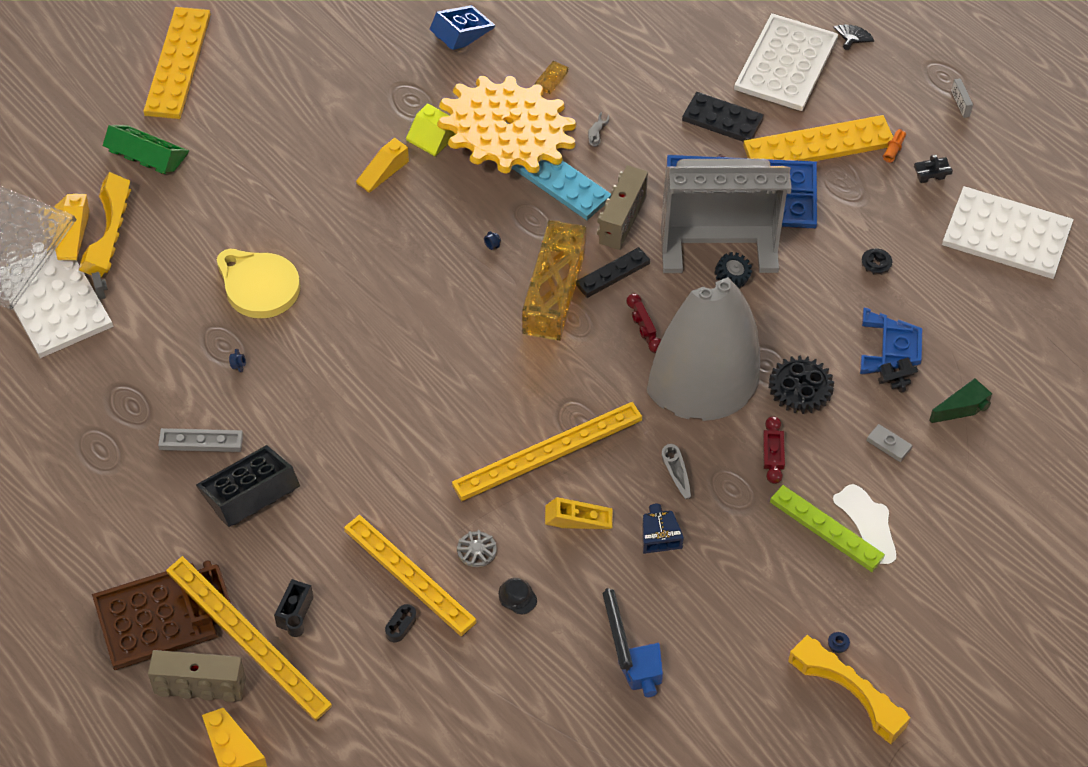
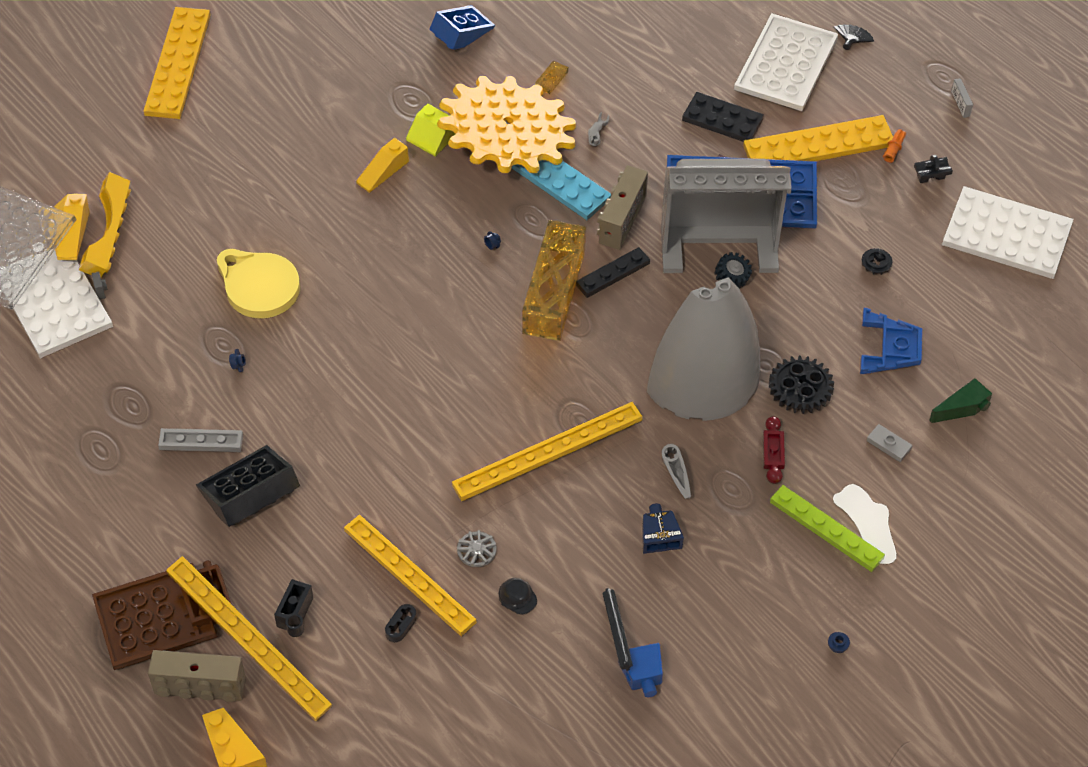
(144, 148): green slope -> none
(577, 515): yellow slope -> none
(645, 324): dark red plate -> none
(815, 660): yellow arch -> none
(905, 370): black hips -> none

